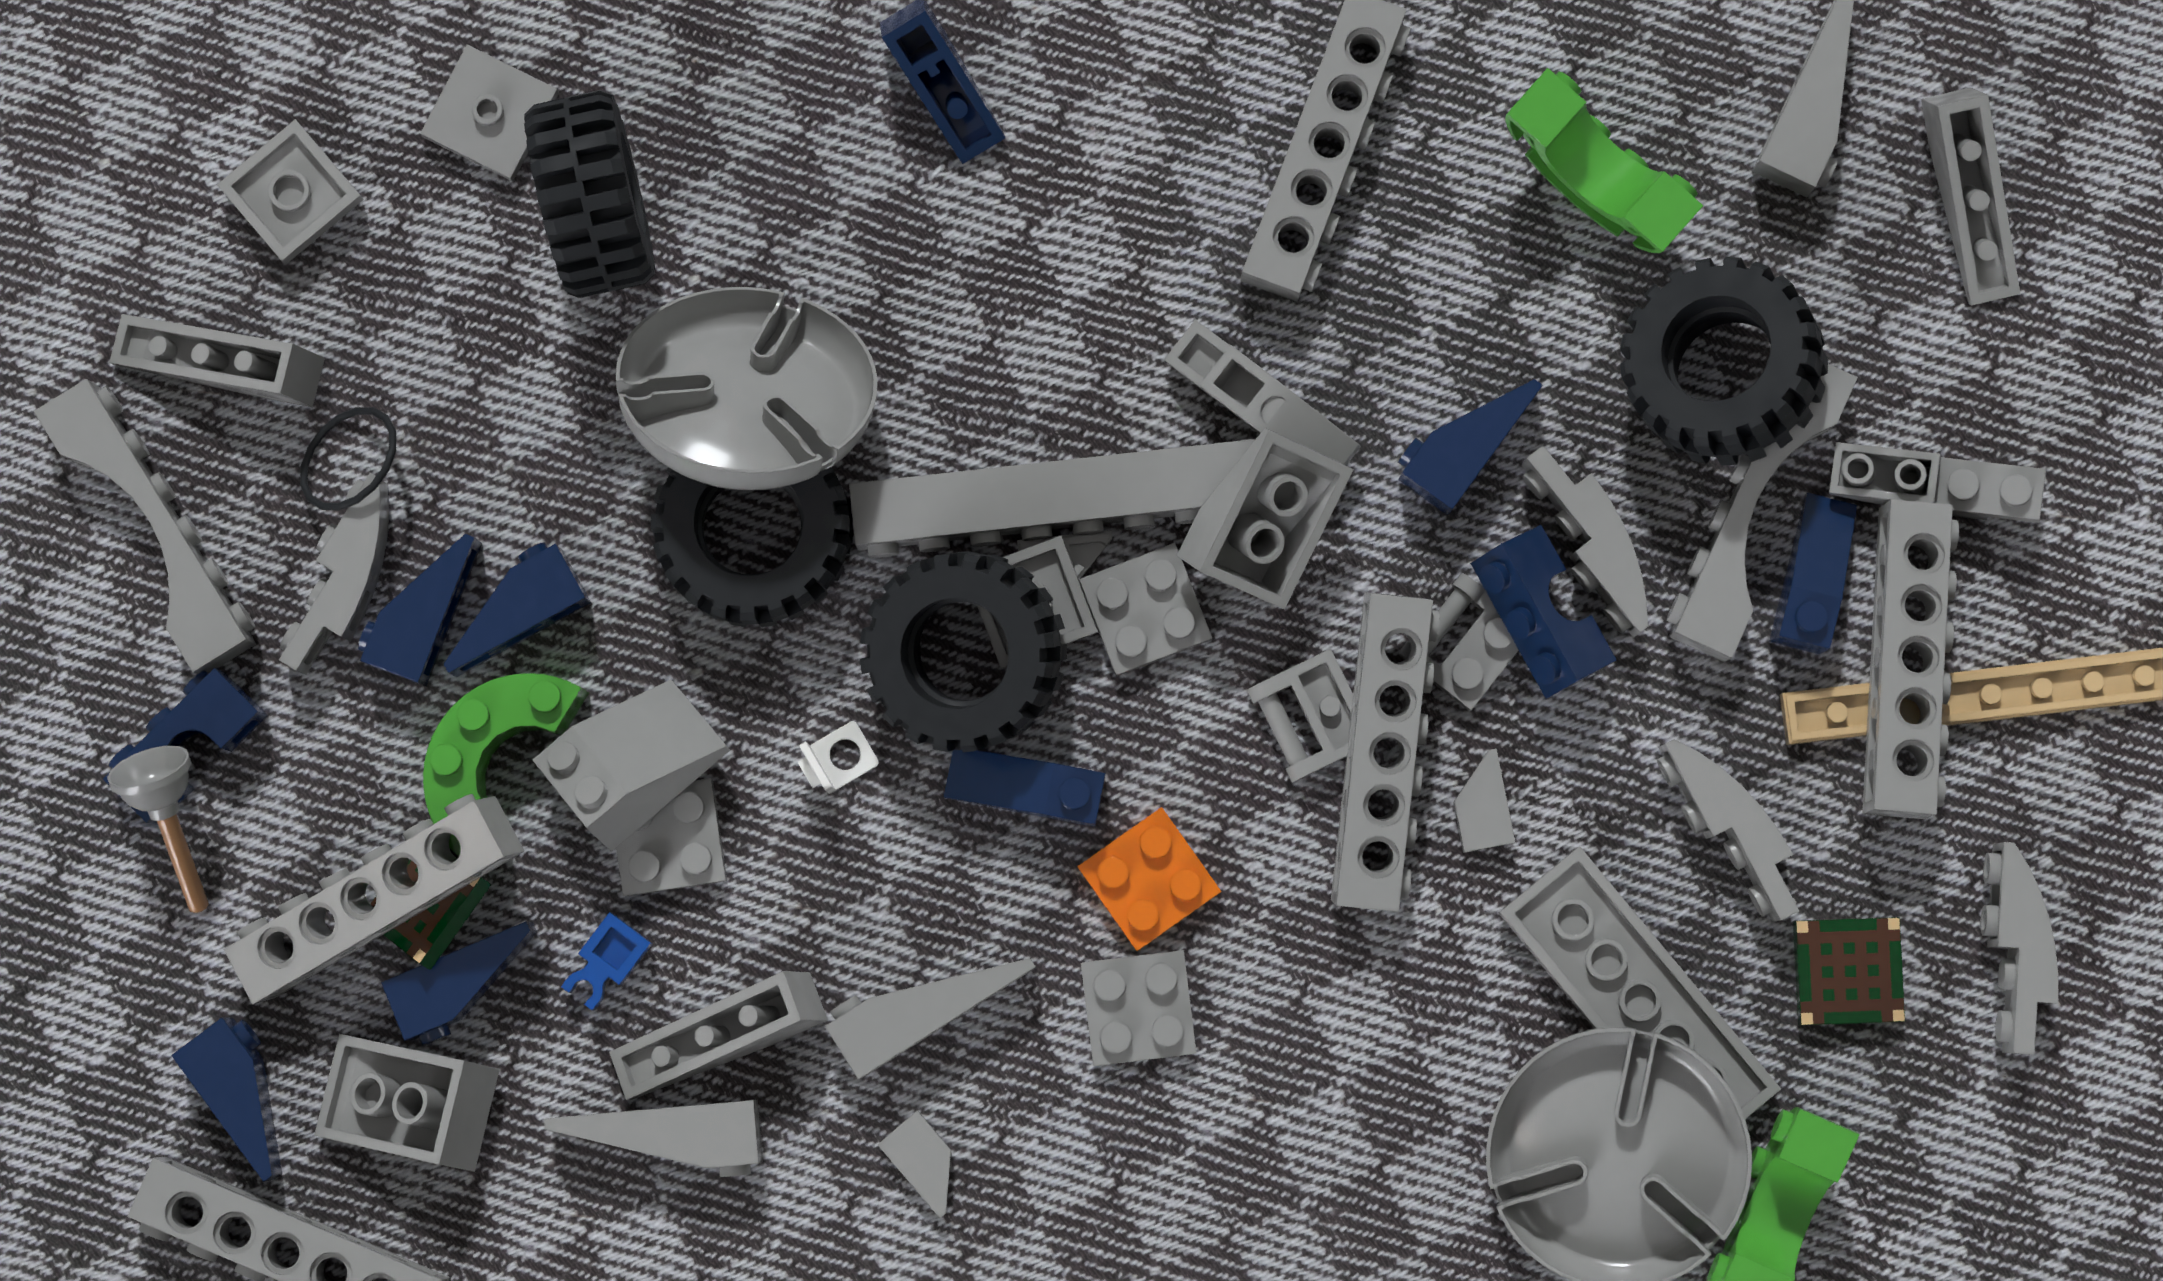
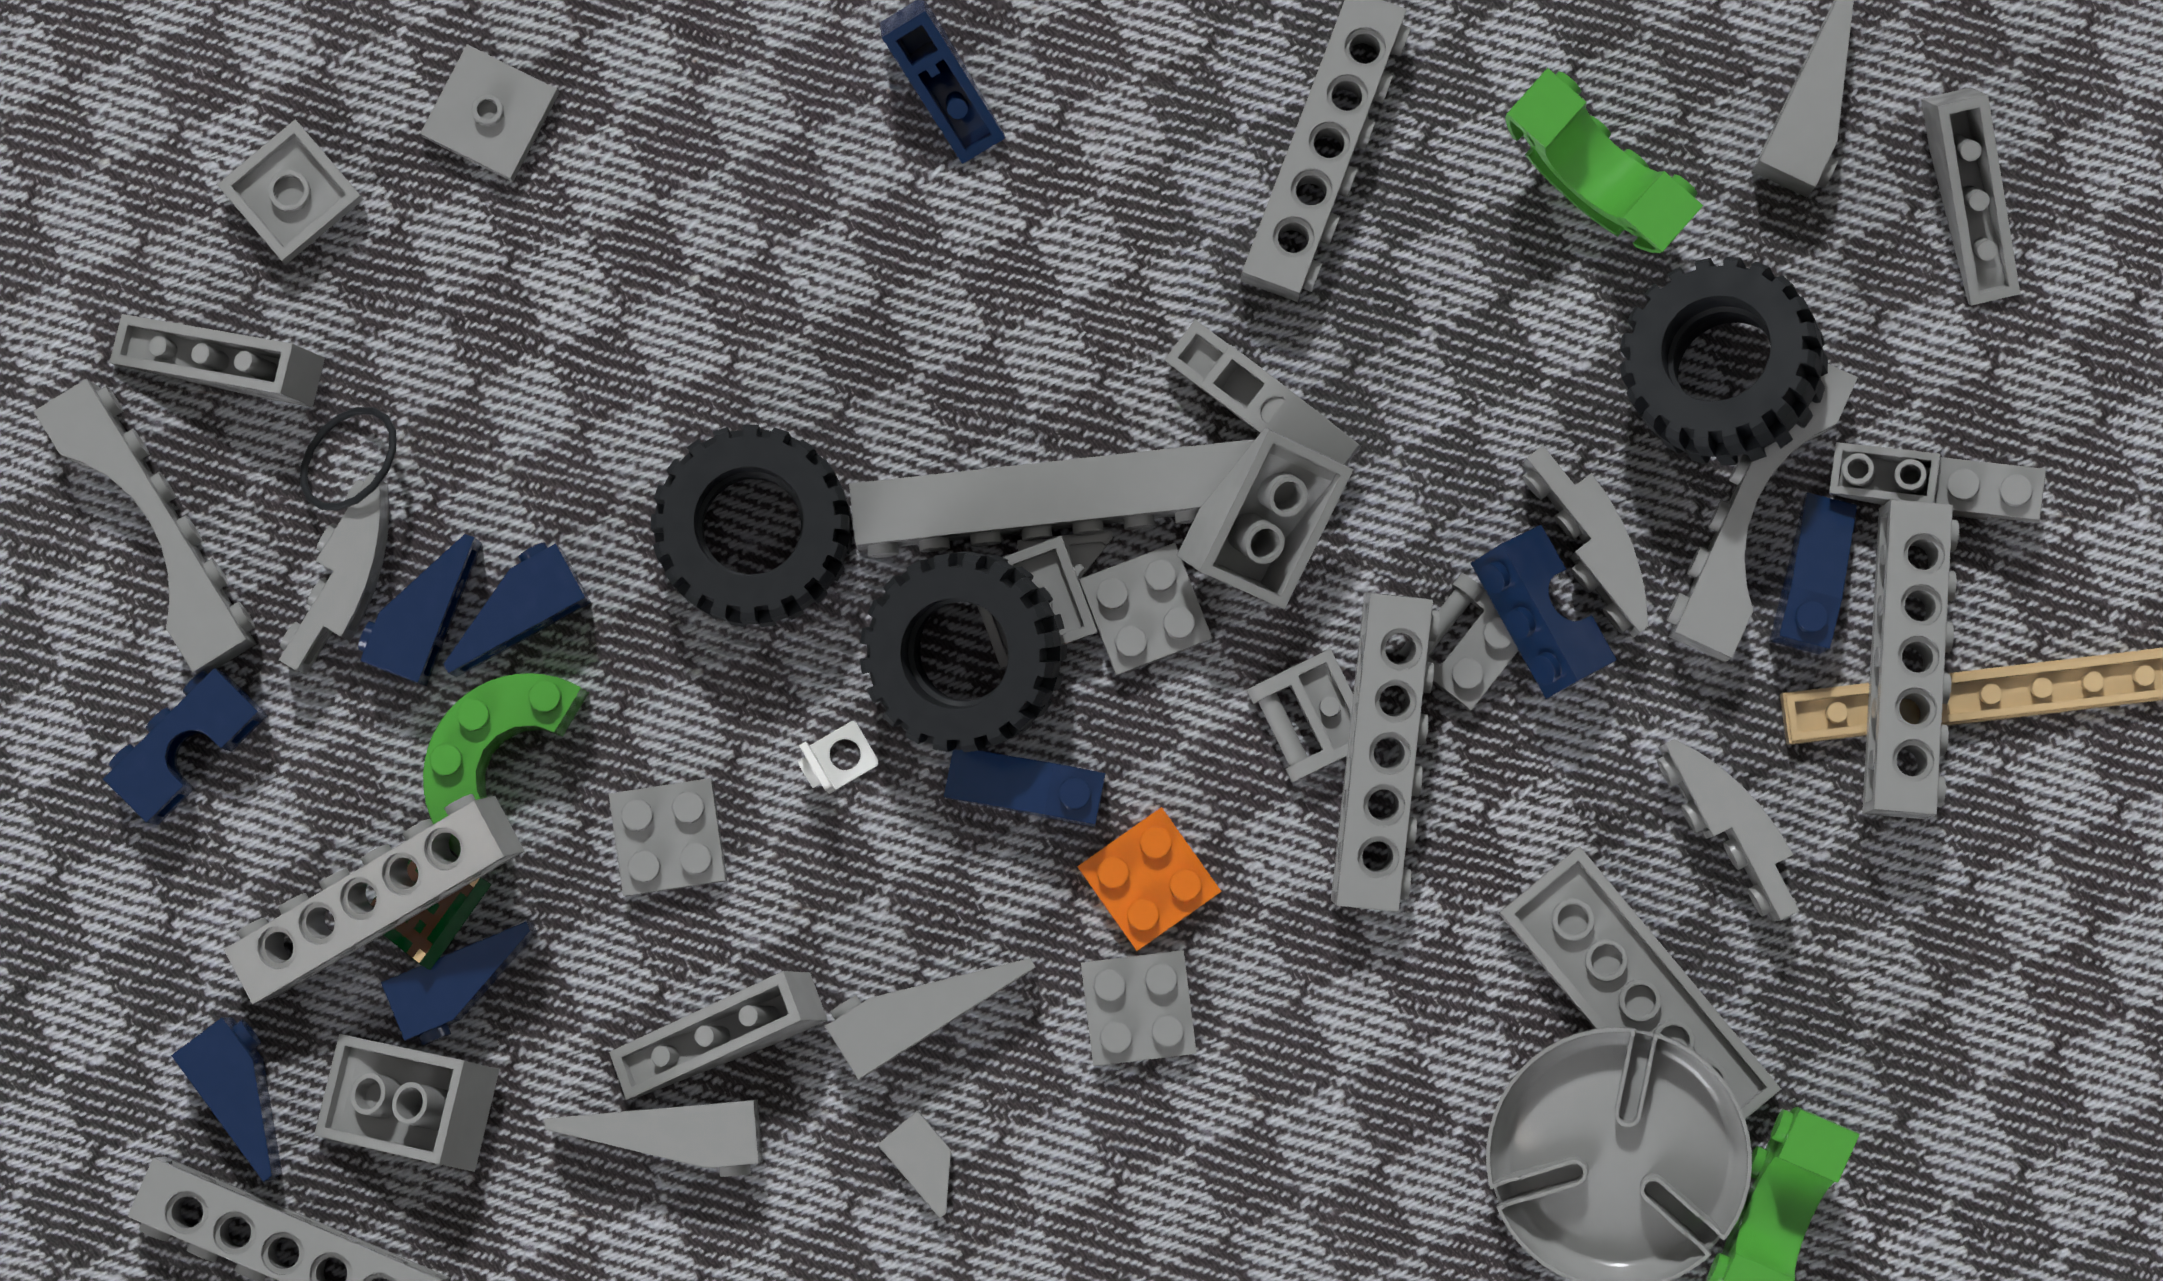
(154, 784): light grey piece -> none
(589, 194): black tyre -> none
(610, 954): blue plate -> none
(630, 761): light grey slope -> none
(745, 387): light grey piece -> none
(1459, 450): dark blue slope -> none
(1483, 808): light grey tile -> none
(1848, 971): tile -> none
(2022, 925): light grey slope -> none

